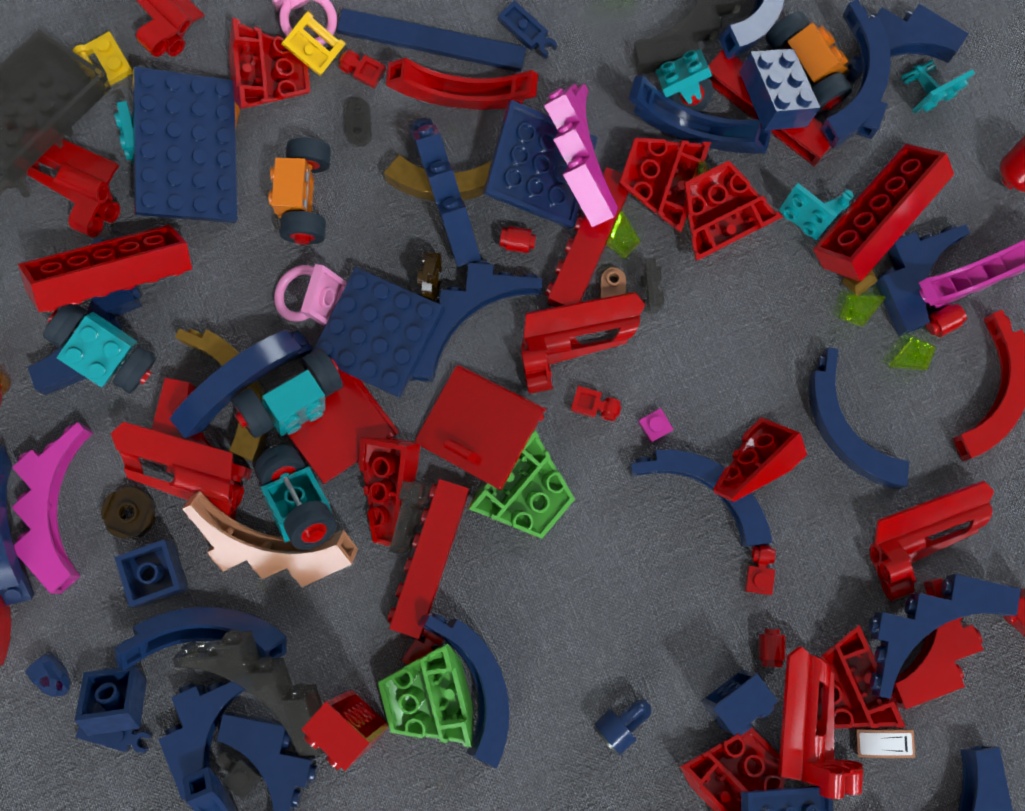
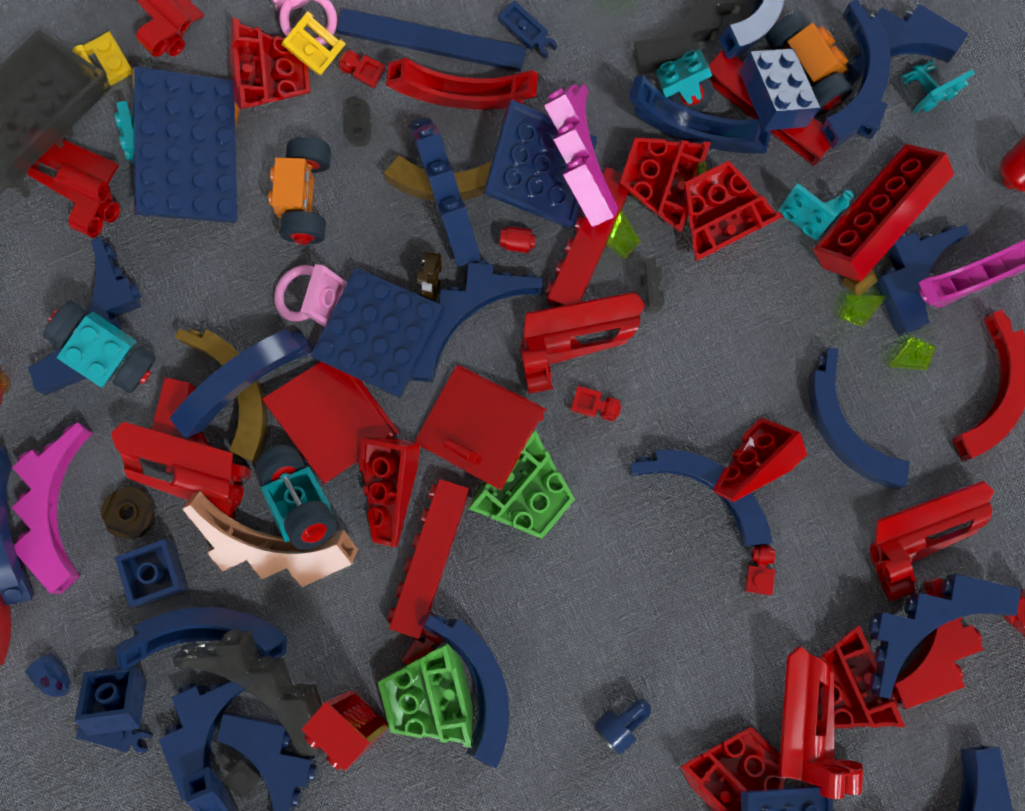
(104, 268): red brick -> none
(291, 402): brick -> none
(410, 514): clear smoke plate -> none
(611, 289): nougat plate -> none
(655, 425): dark pink plate -> none
(740, 702): dark blue brick -> none
(772, 648): red brick -> none
(886, 743): white slope -> none
(946, 320): red brick -> none

